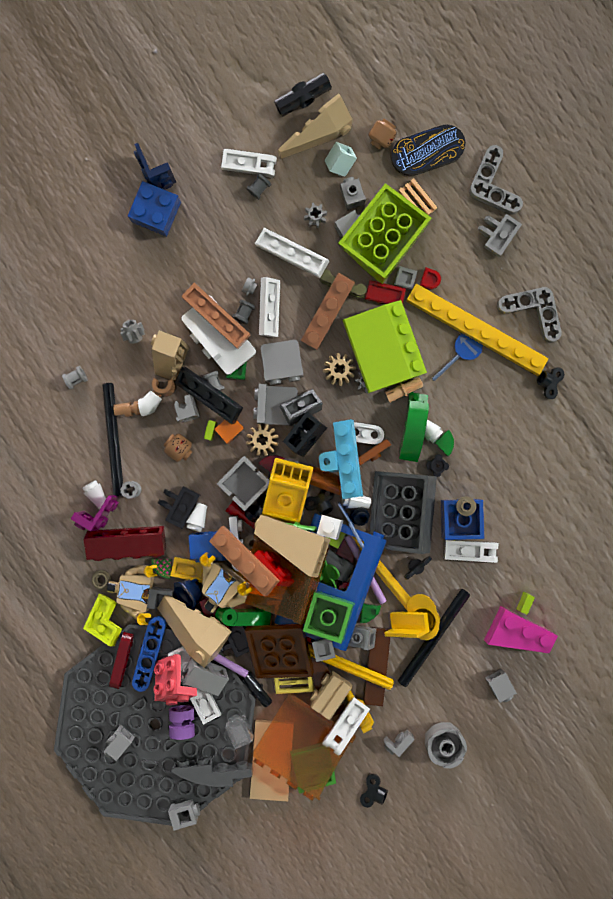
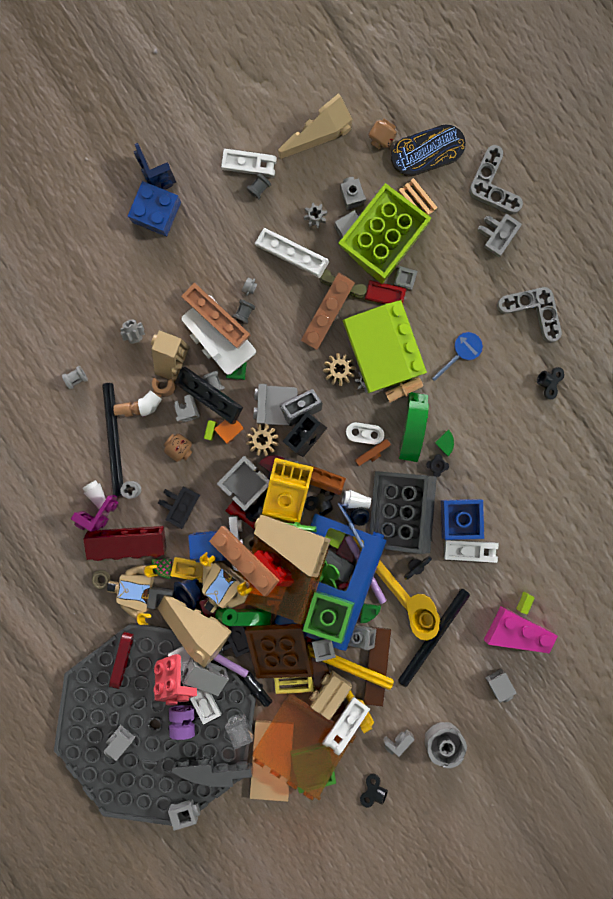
(99, 623): neon yellow plate -> none
(149, 653): blue beam -> none
(197, 518): white cone -> none
(269, 307): white plate -> none
(281, 362): light grey bracket -> none
(303, 94): black piece -> none
(330, 527): white brick -> none
(340, 159): light aqua panel -> none
(344, 459): medium azure plate -> none
(408, 624): yellow panel -> none
(430, 279): red tile -> none
(432, 432): white cone -> none
(459, 506): dark tan plate -> none
(477, 330): yellow plate -> none

